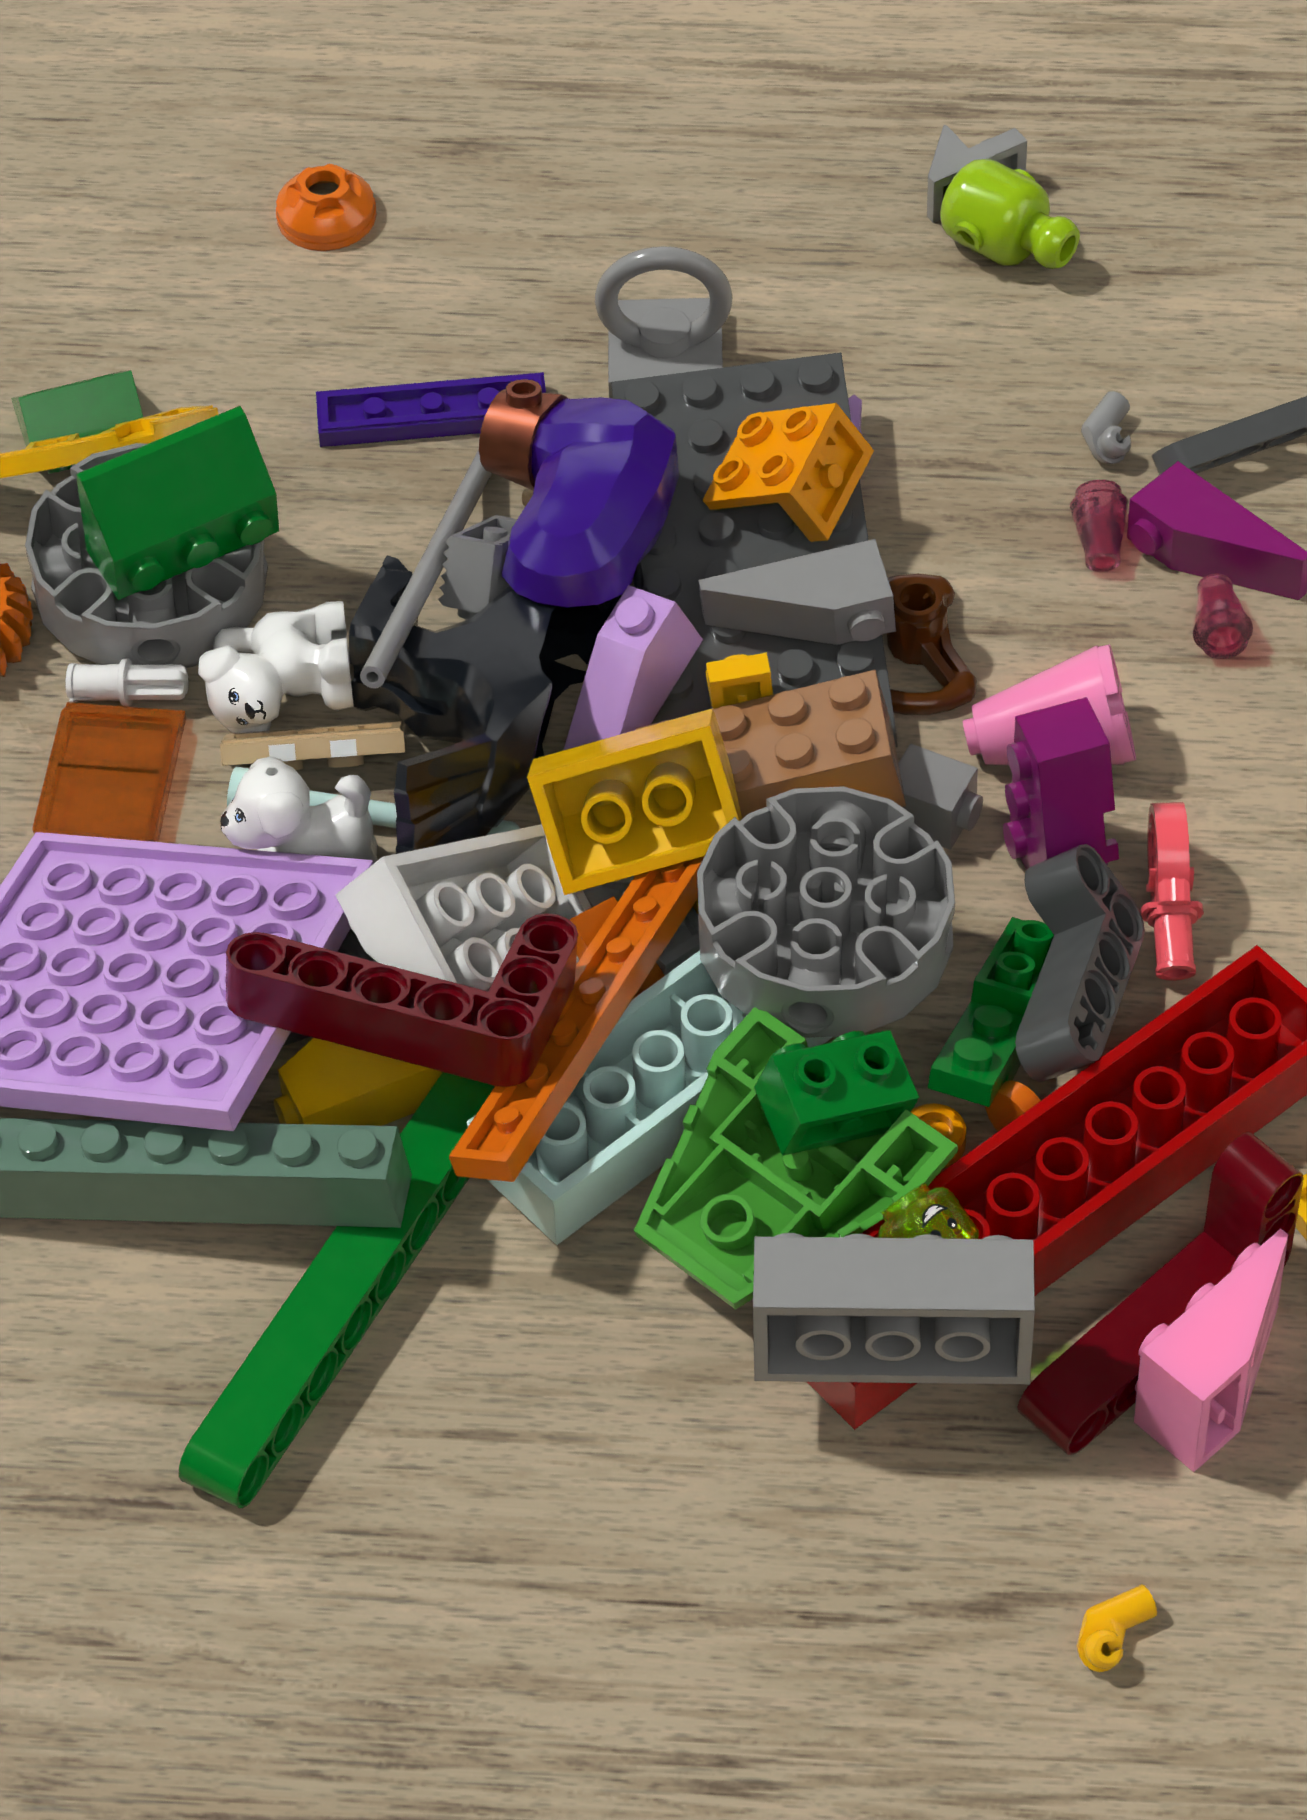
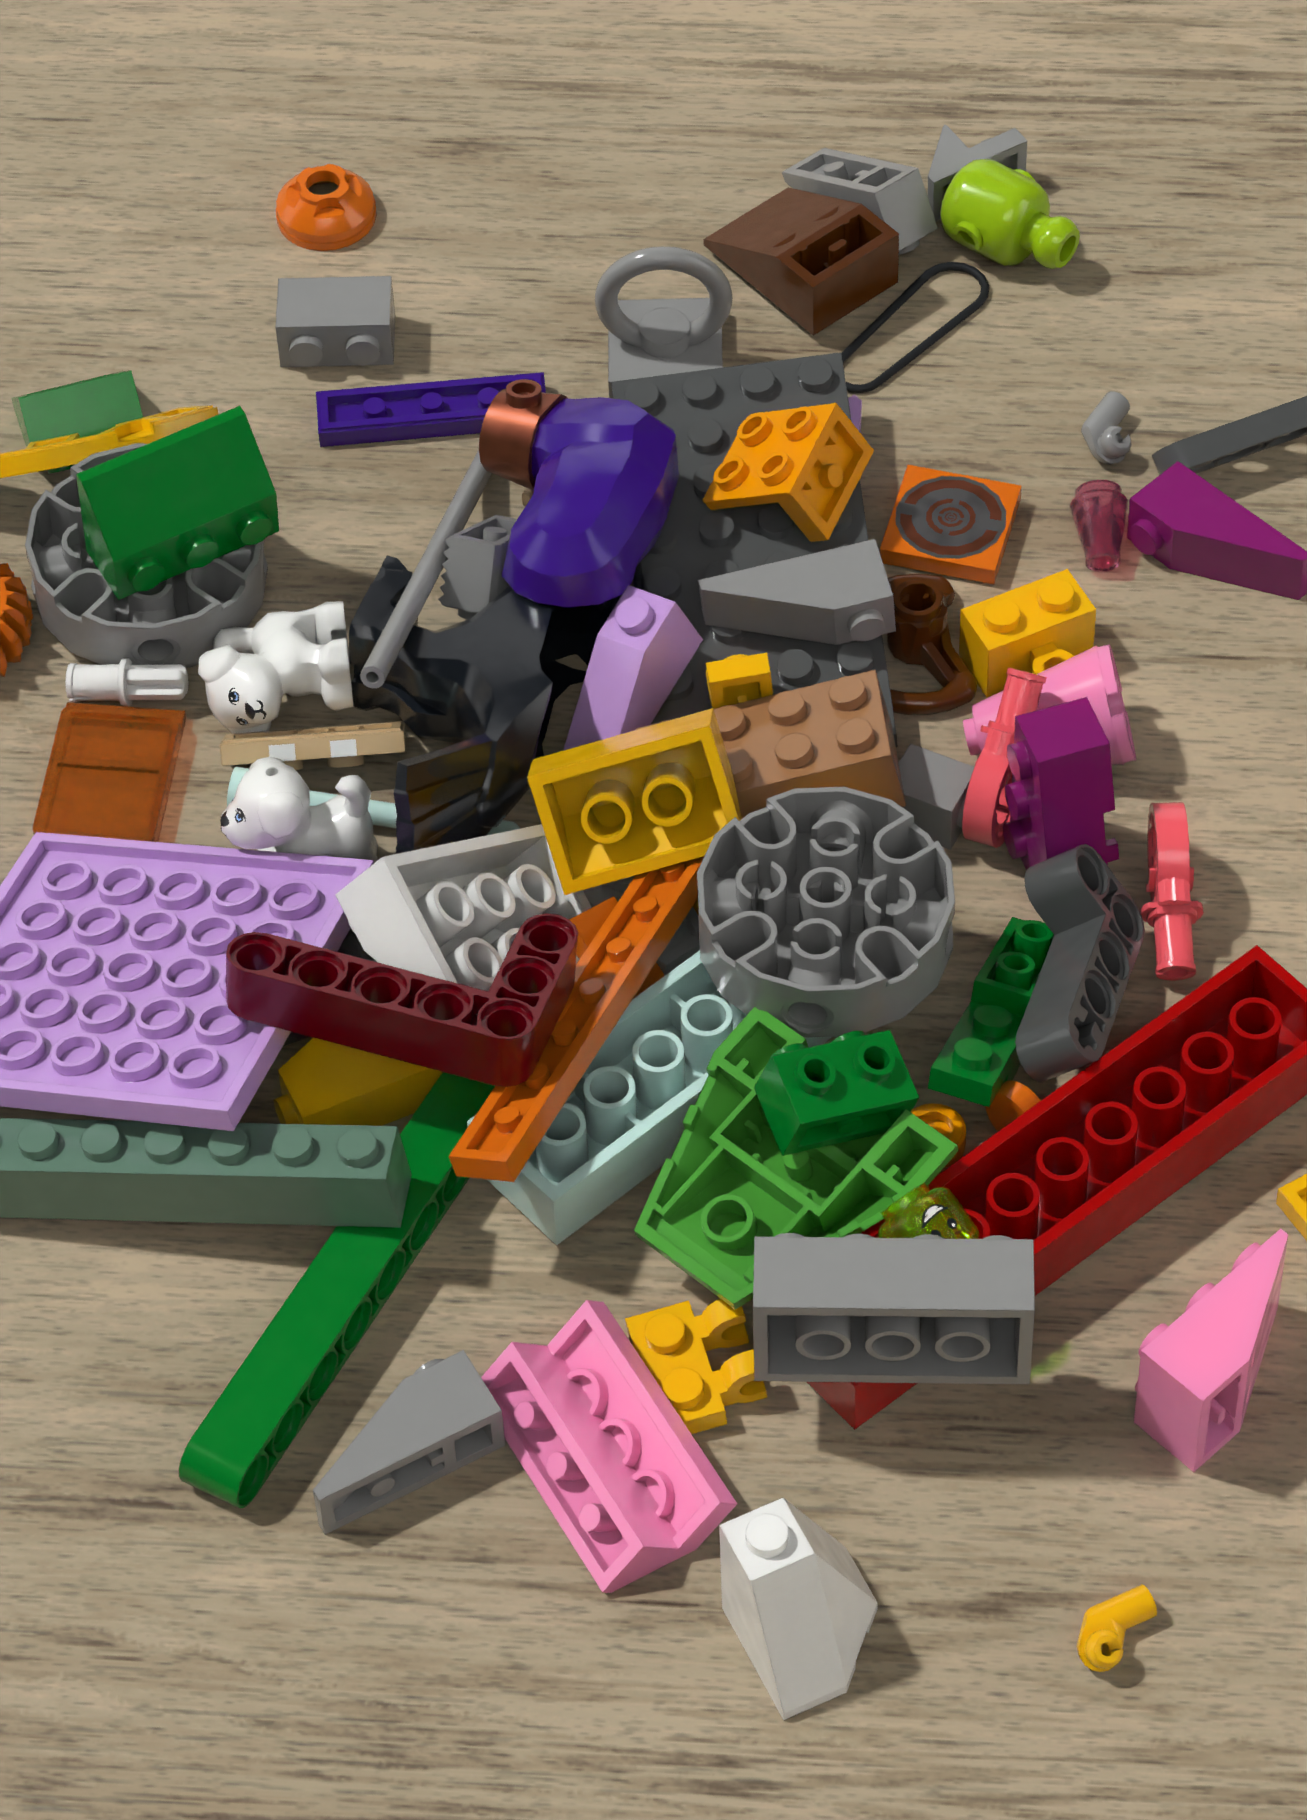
(335, 321): none -> light grey brick
(418, 1435): none -> light grey slope
(607, 1449): none -> bright pink slope
(675, 1349): none -> yellow plate
(794, 1604): none -> white slope
(811, 255): none -> reddish brown slope
(884, 187): none -> light grey slope
(950, 524): none -> tile
(956, 266): none -> black piece
(985, 798): none -> coral pin
(1026, 630): none -> yellow brick
(1096, 1377): dark red beam -> none
(1220, 619): clear pink cone -> none

